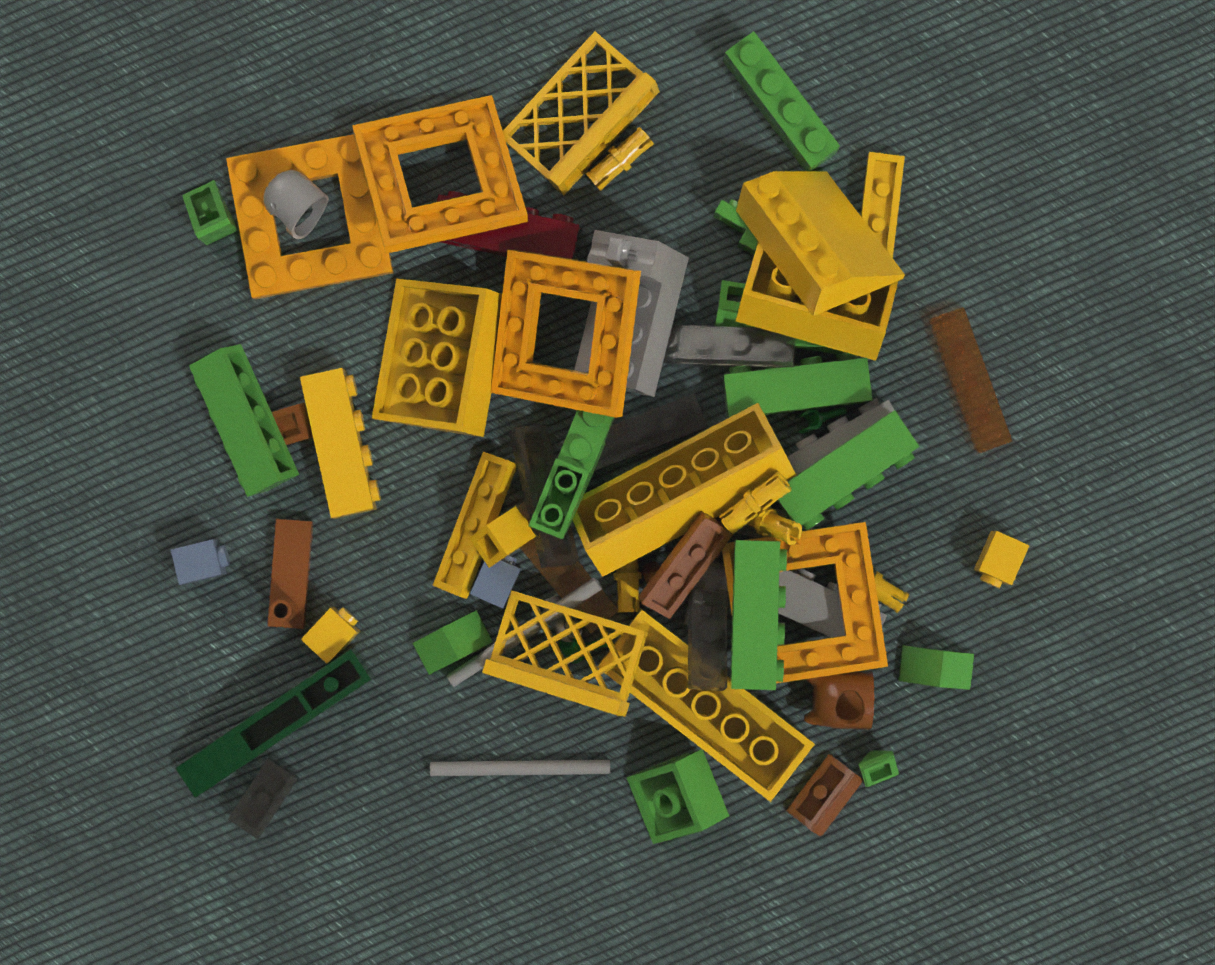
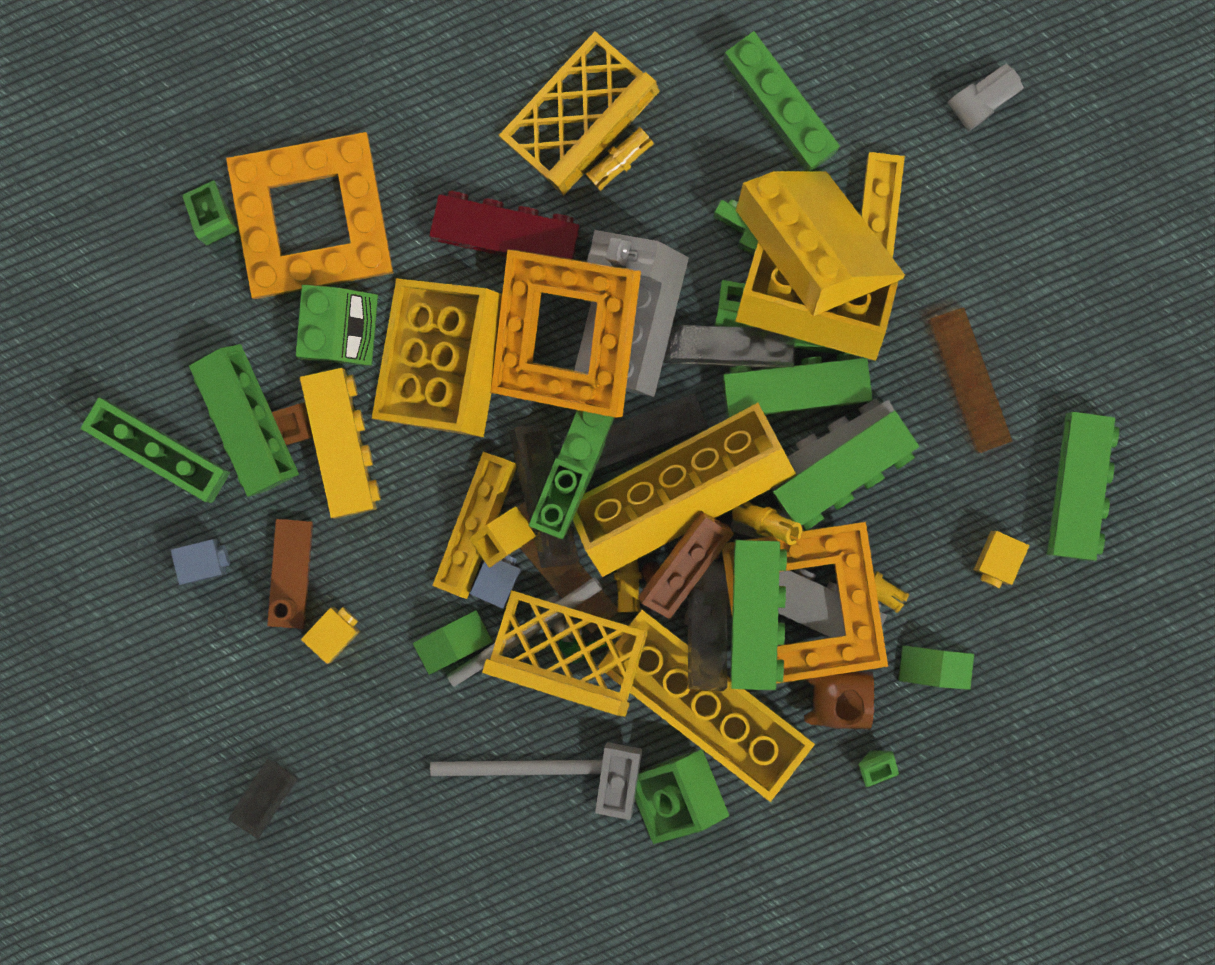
(155, 450): none -> bright green brick
(275, 722): dark green slope -> none
(289, 198): light grey helmet -> none
(336, 325): none -> bright green slope
(406, 227): light orange plate -> none
(618, 781): none -> light grey plate
(755, 502): yellow pin -> none
(816, 418): green hand -> none
(824, 795): dark orange slope -> none
(978, 101): none -> light grey piece
(1082, 486): none -> bright green brick

